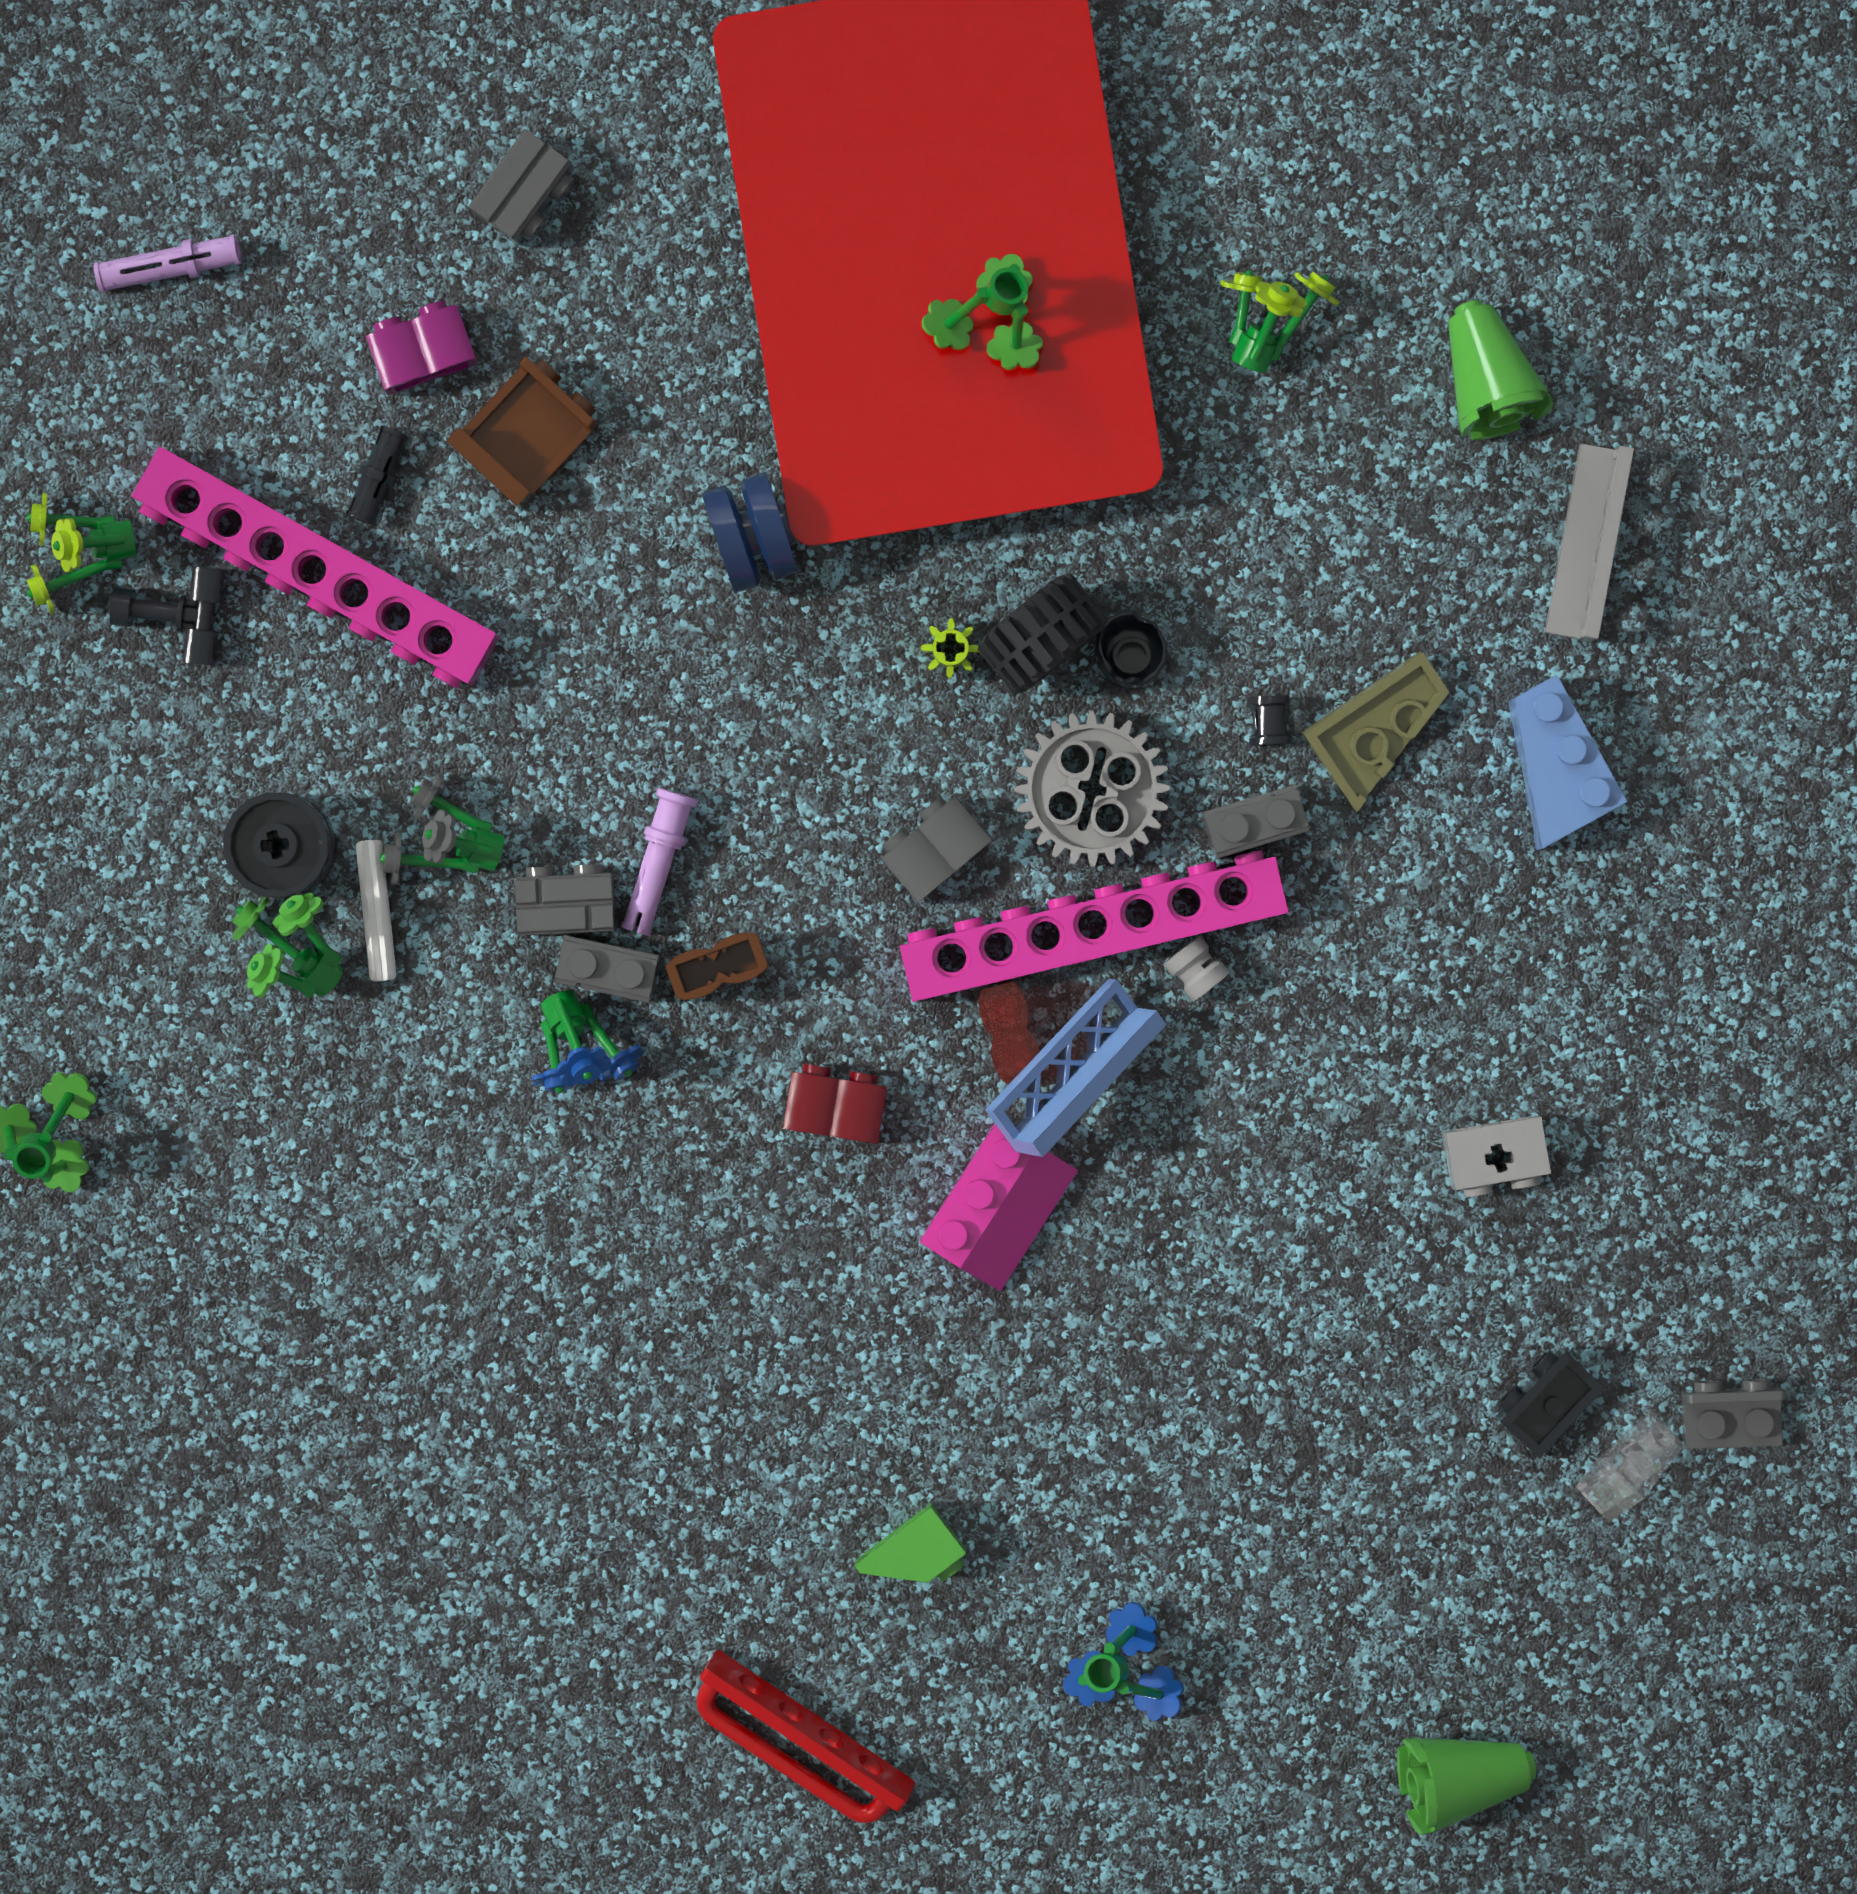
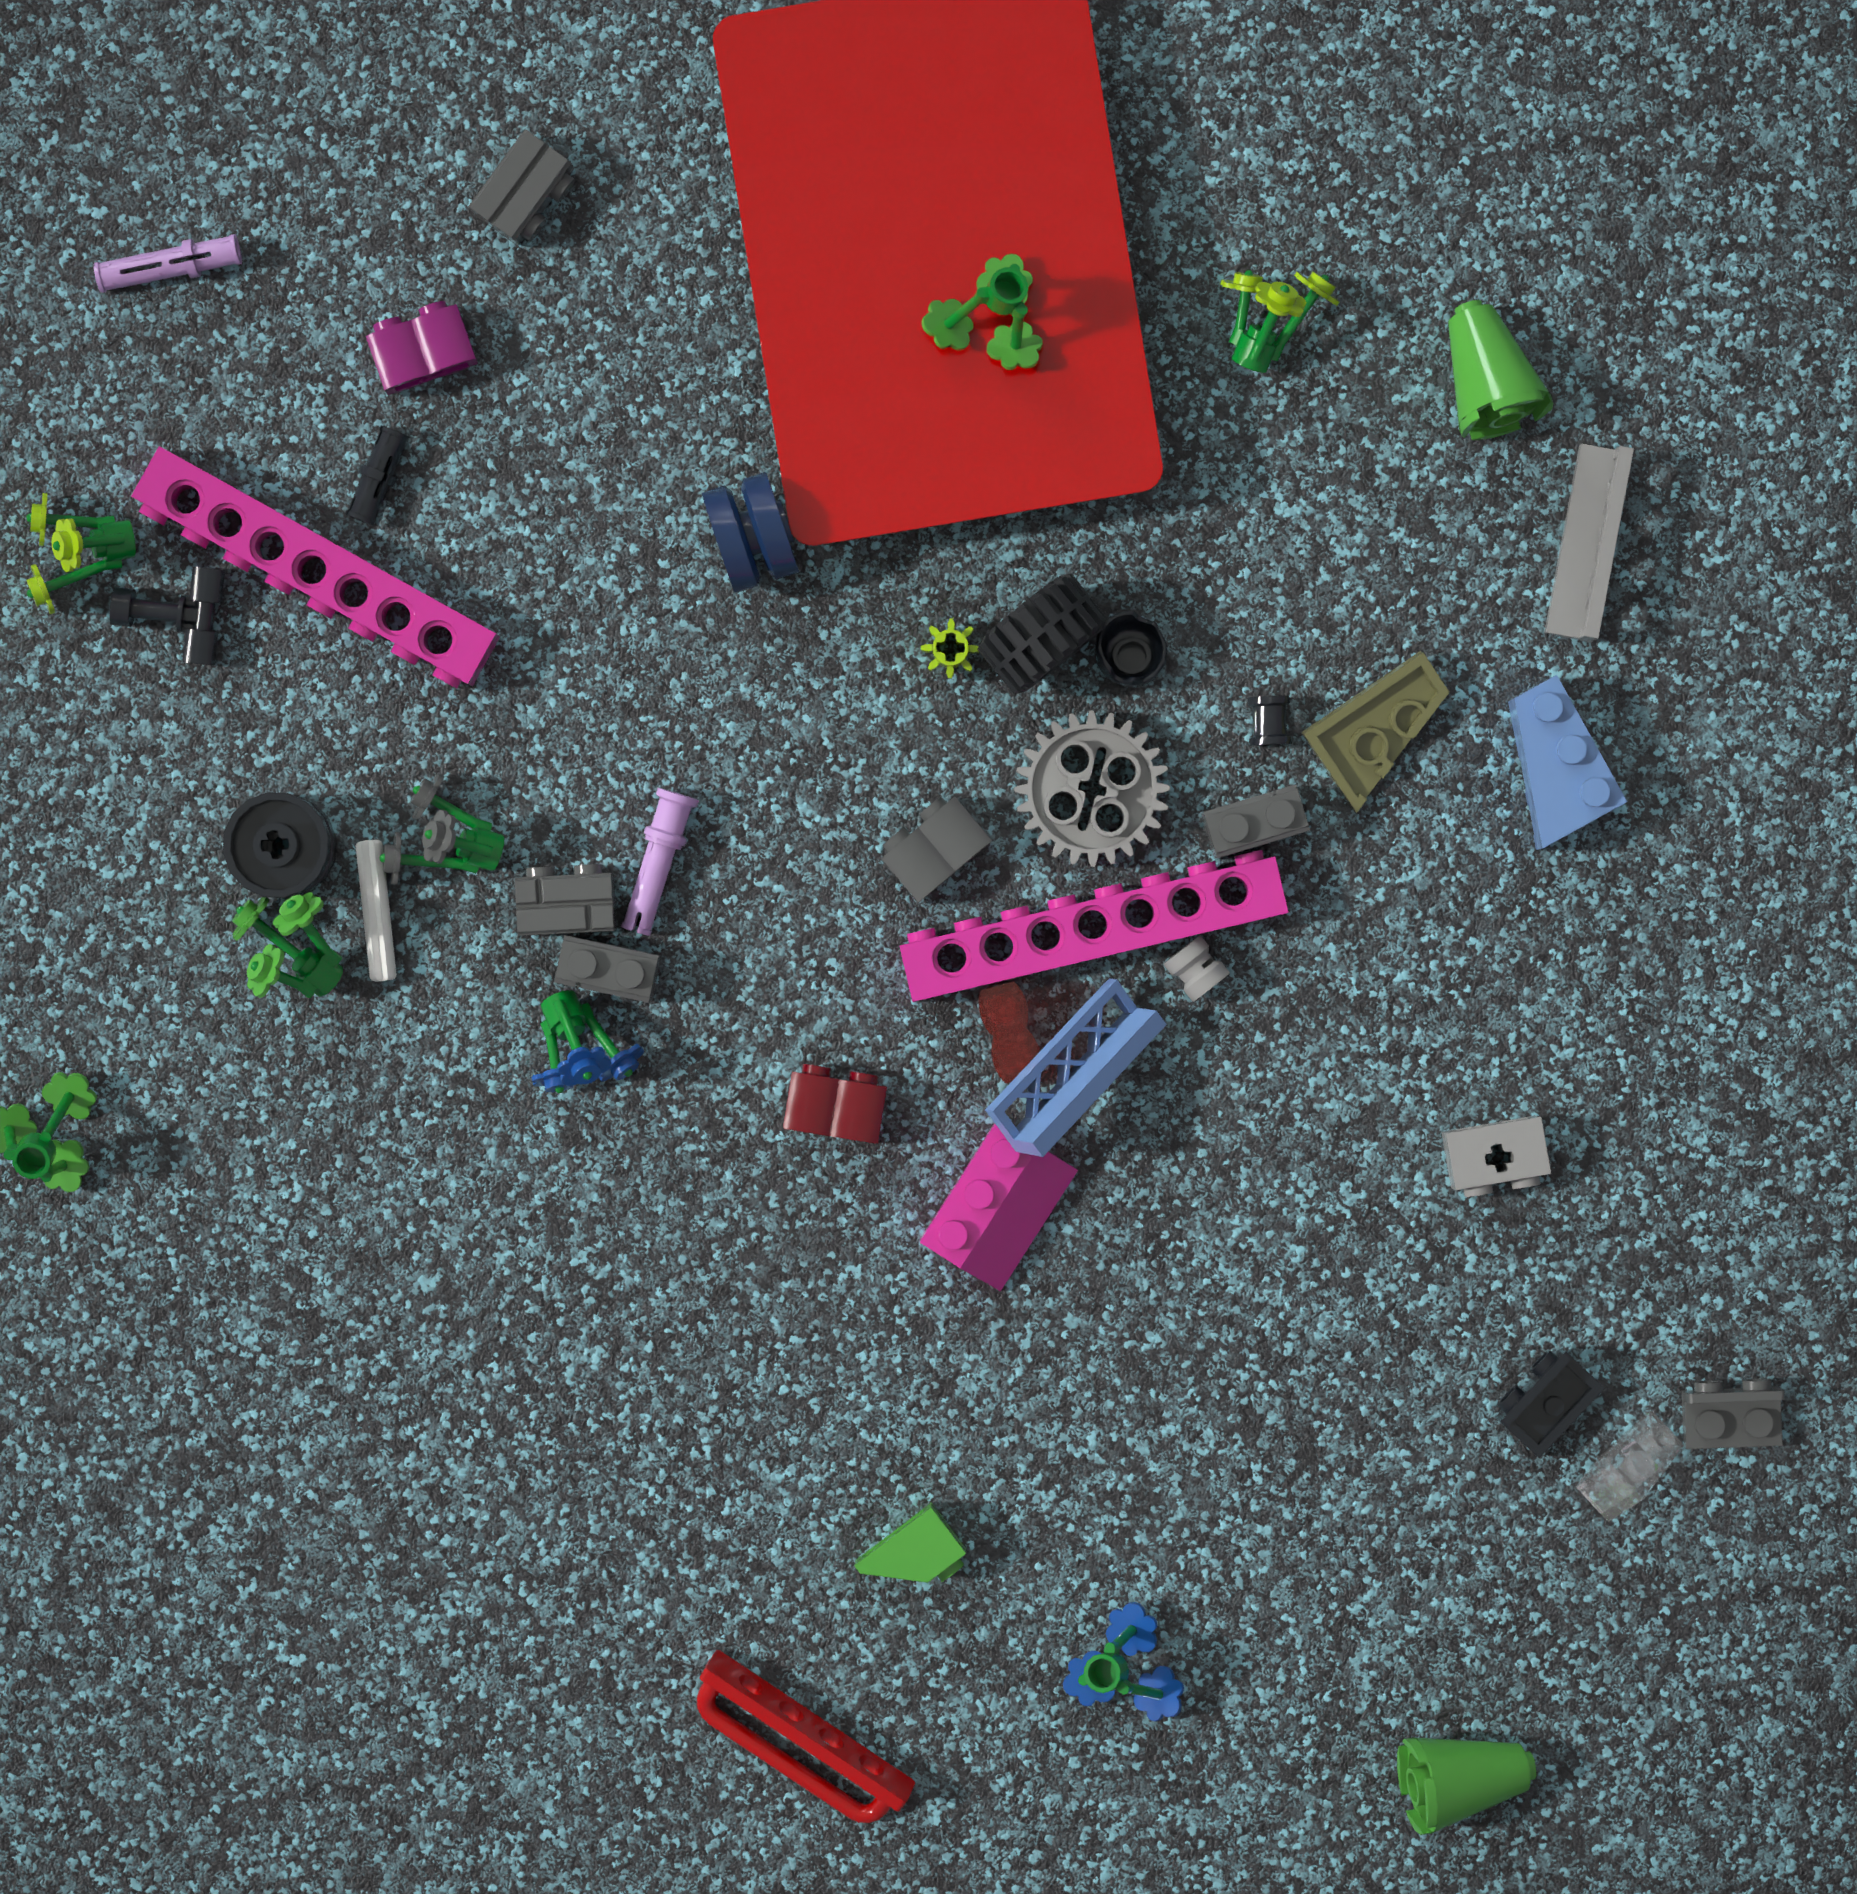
(526, 432): reddish brown panel -> none
(706, 970): reddish brown brick -> none

